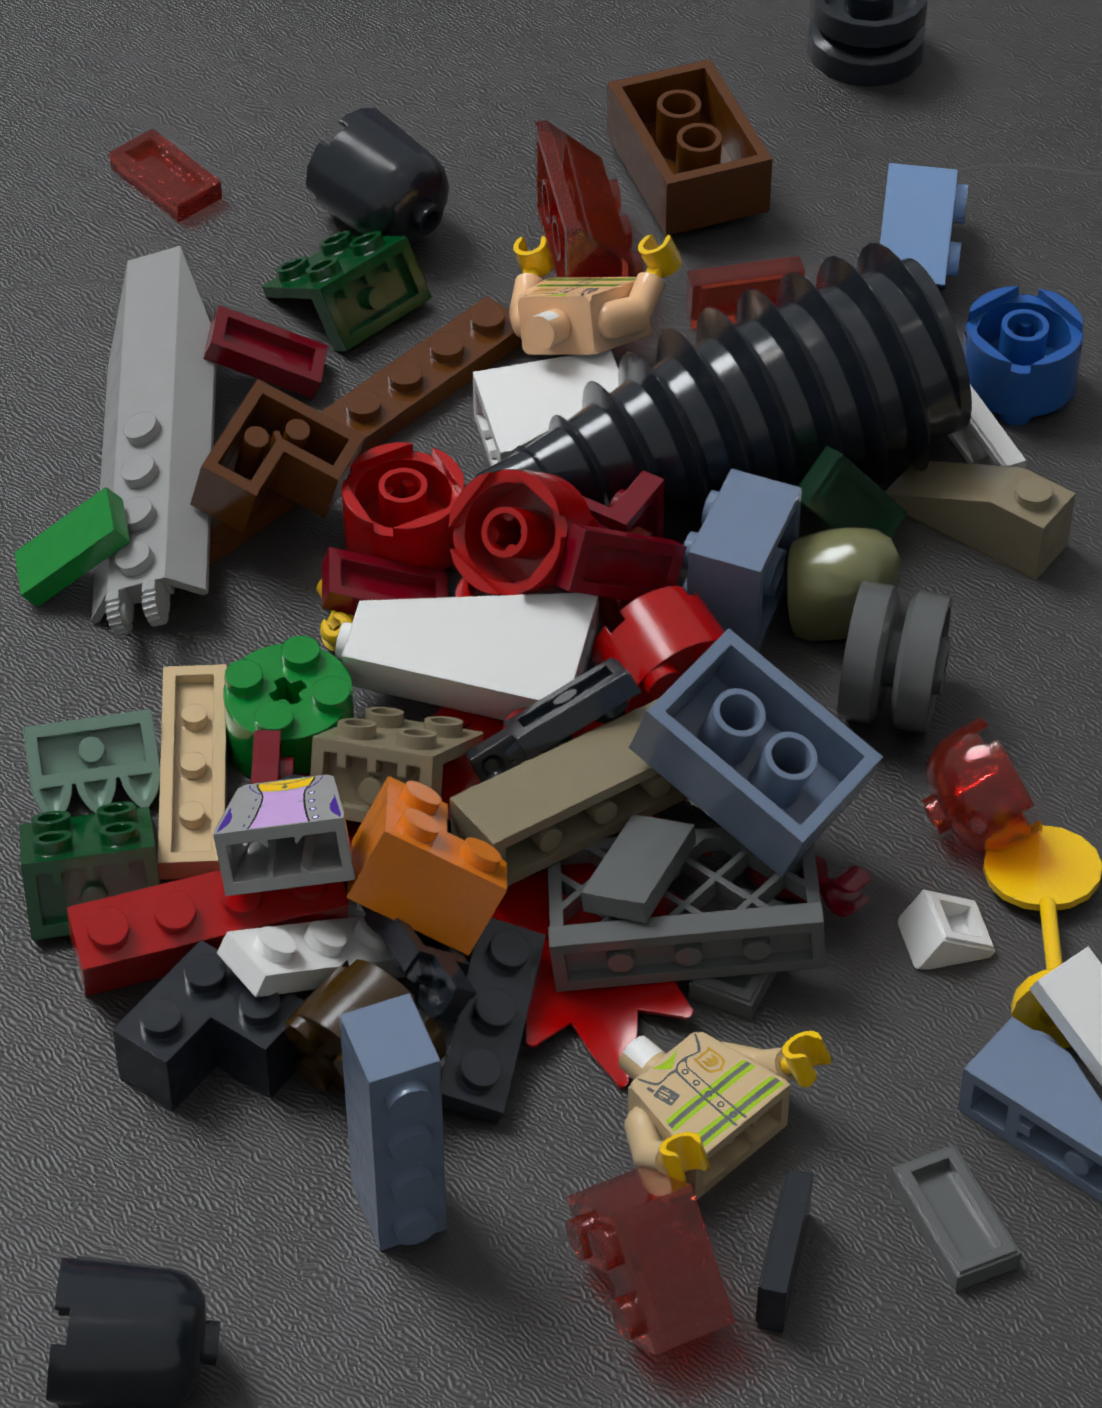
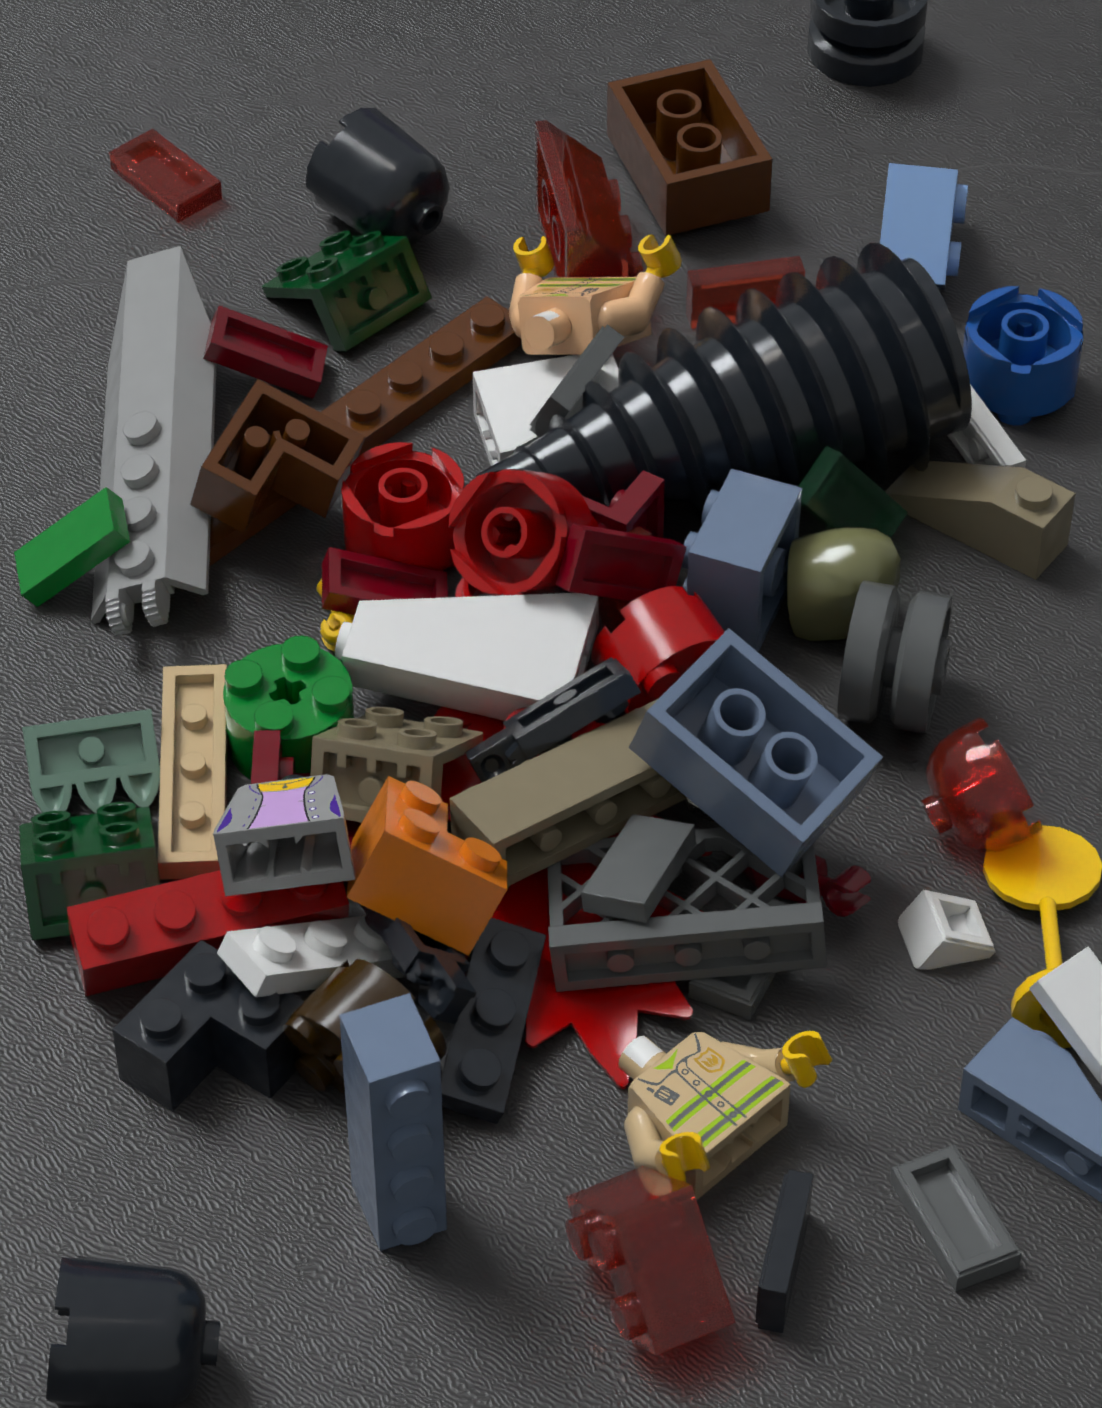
(579, 375): none -> dark grey tile

